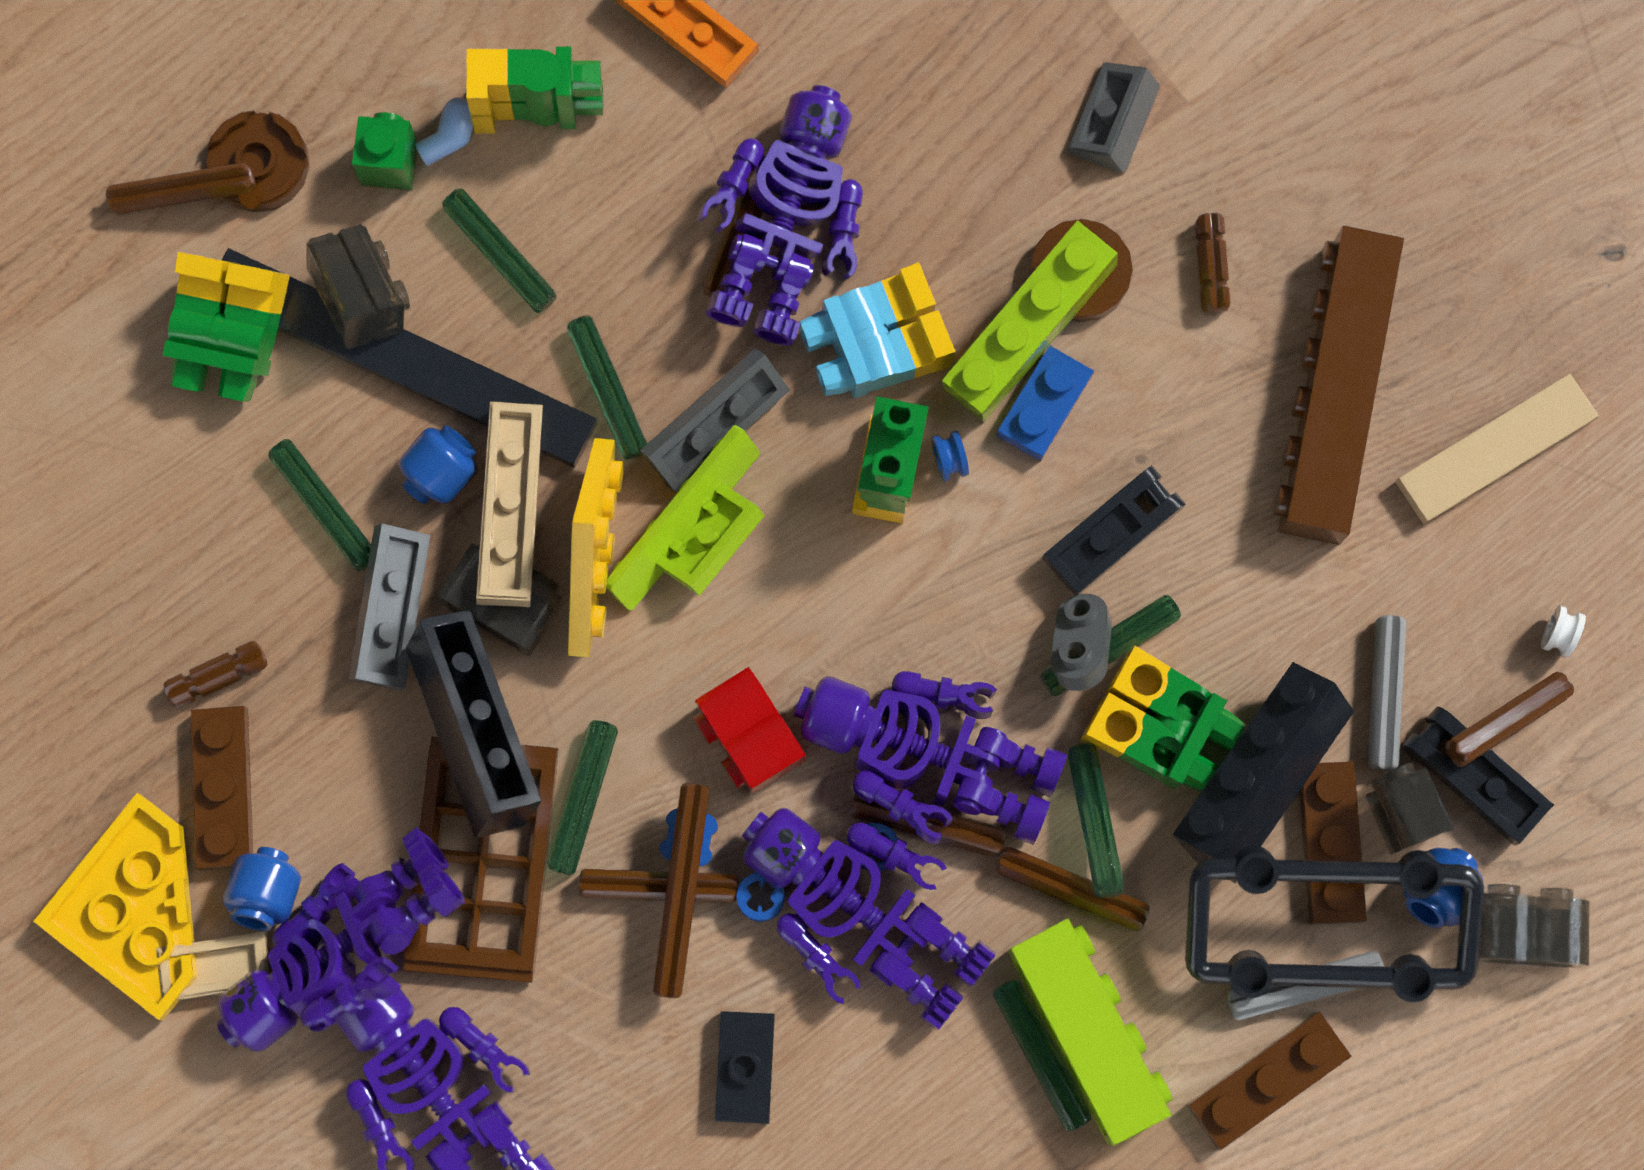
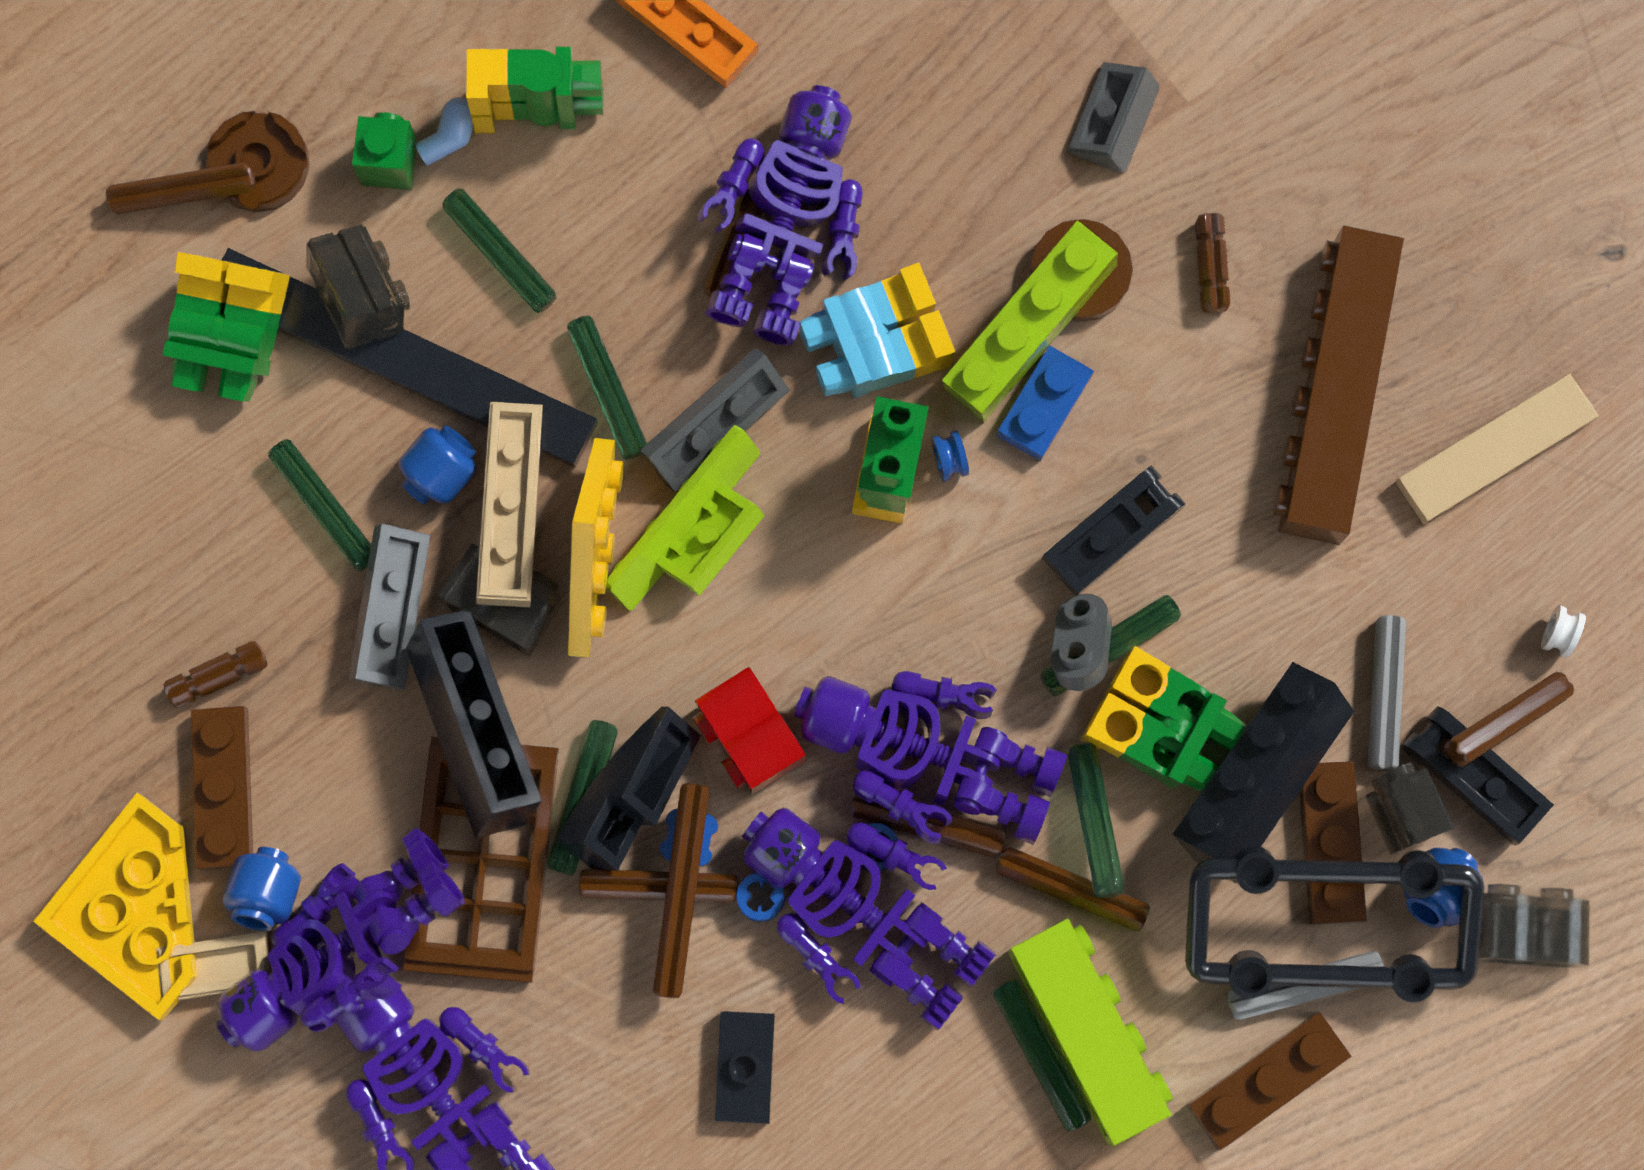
(630, 791): none -> black slope

